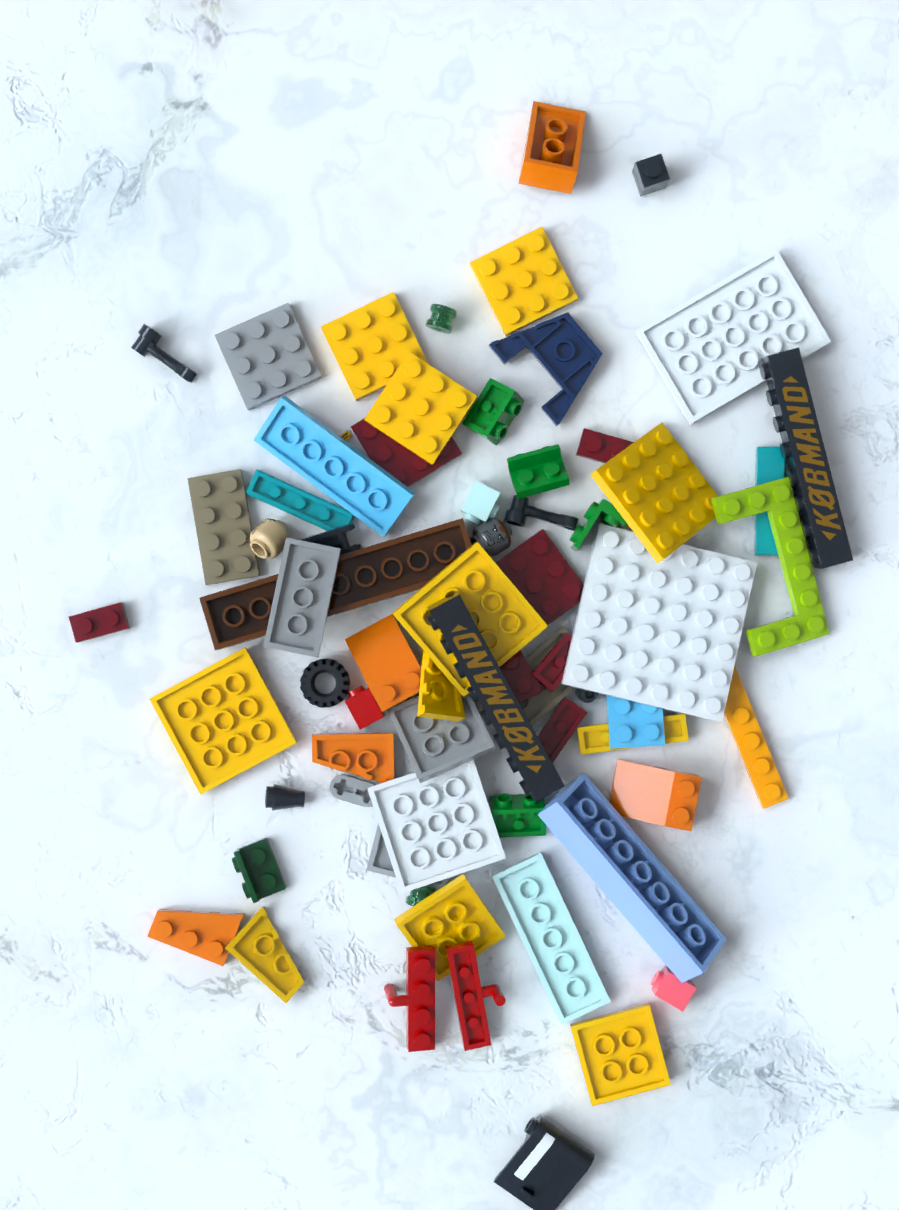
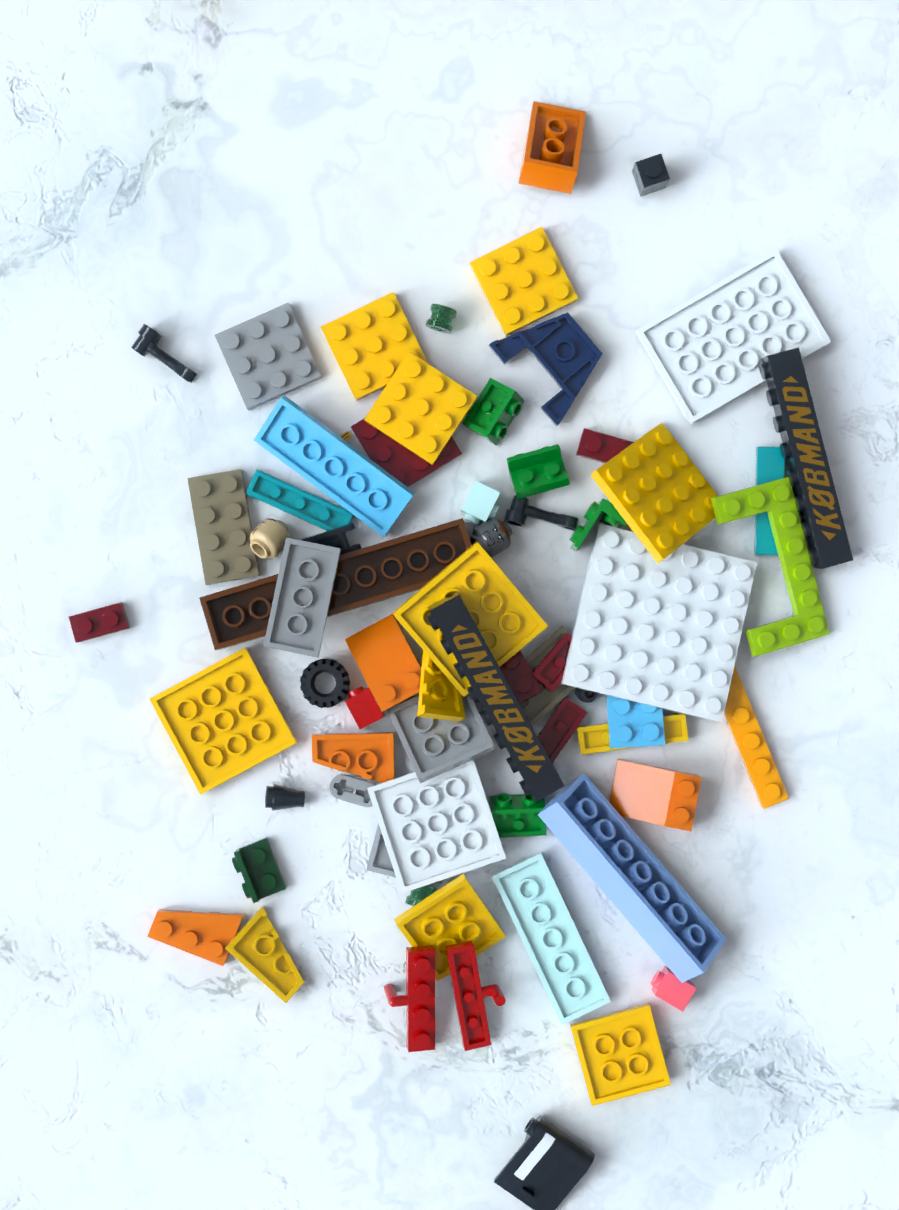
(543, 576): dark red plate -> none

